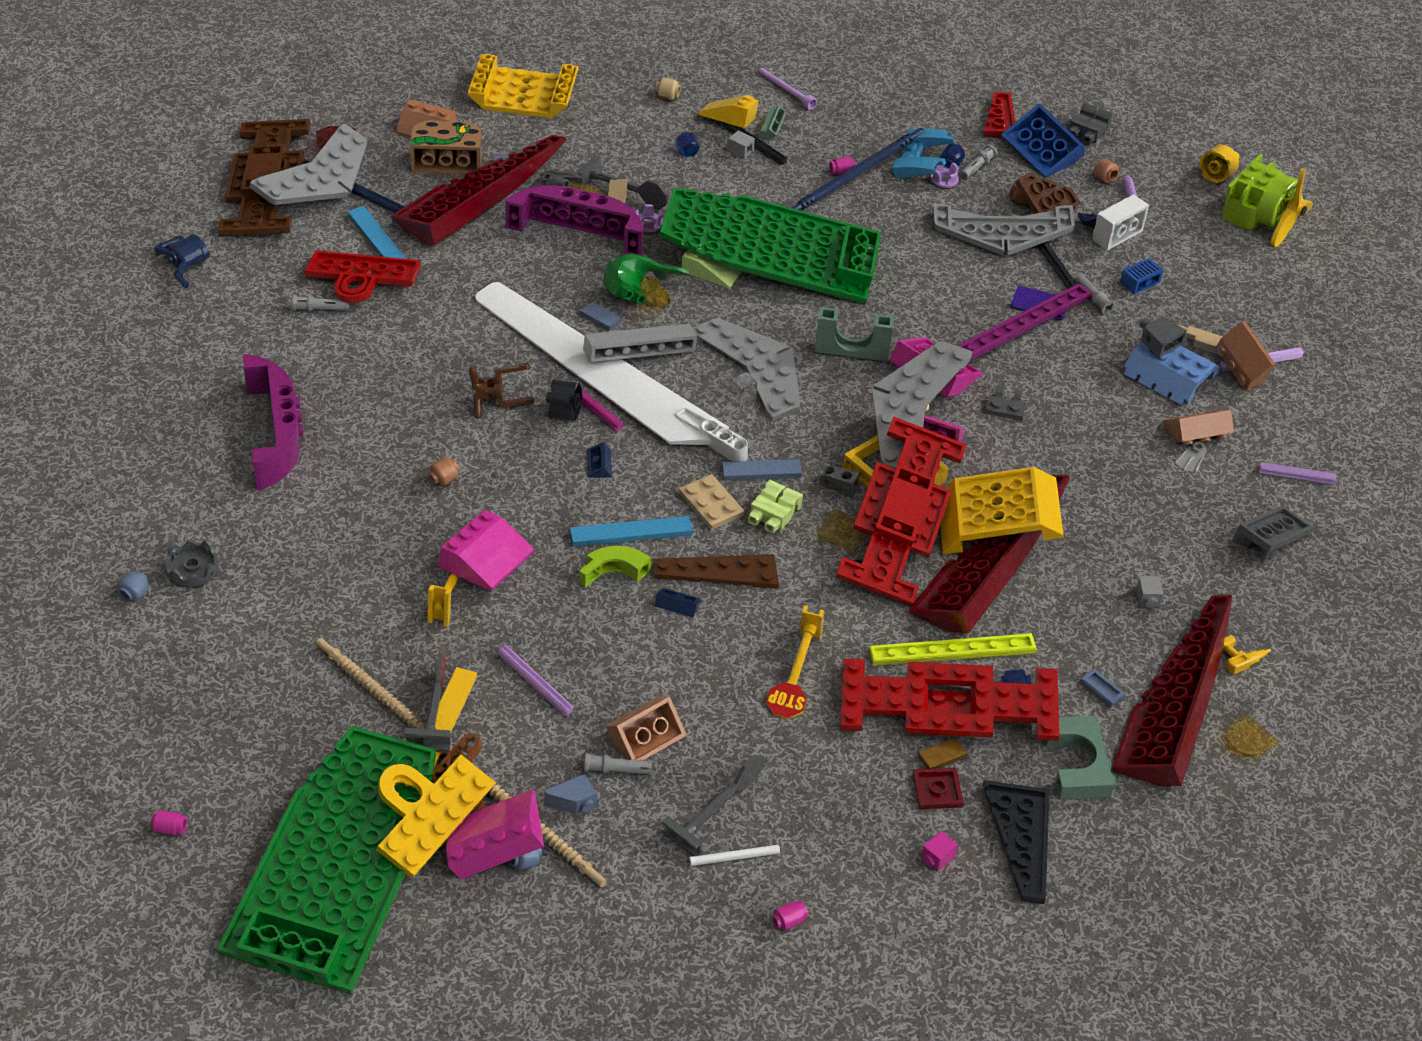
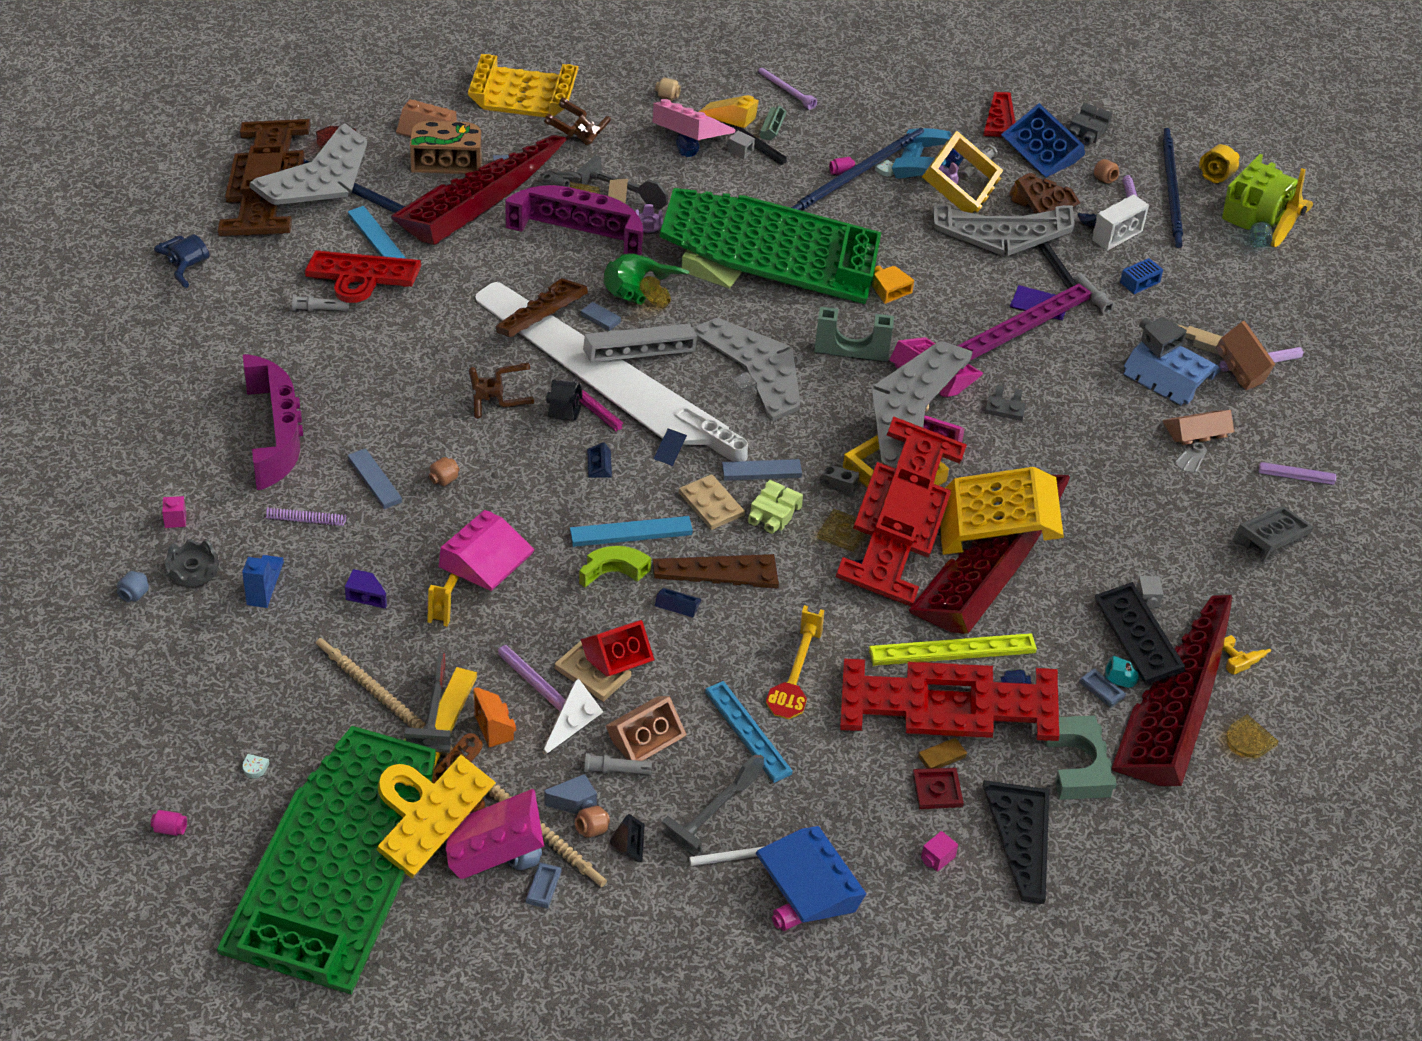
(174, 512): none -> dark pink brick
(255, 766): none -> light aqua tile
(260, 579): none -> blue arch
(306, 513): none -> lavender piece
(365, 589): none -> dark purple slope
(374, 478): none -> sand blue tile
(493, 718): none -> orange slope
(543, 885): none -> sand blue tile
(558, 296): none -> reddish brown wing
(575, 666): none -> tan plate
(576, 713): none -> white wing
(582, 127): none -> reddish brown piece
(592, 821): none -> nougat head
(618, 648): none -> red slope
(630, 838): none -> black slope
(670, 447): none -> dark blue sticker
(687, 121): none -> bright pink slope
(748, 731): none -> dark azure tile
(812, 875): none -> blue slope
(885, 168): none -> light aqua tile
(891, 283): none -> light orange torso
(952, 190): none -> yellow window
(1121, 672): none -> teal rock
(1139, 633): none -> black plate
(1172, 184): none -> dark blue axle
(1261, 234): none -> clear light blue head

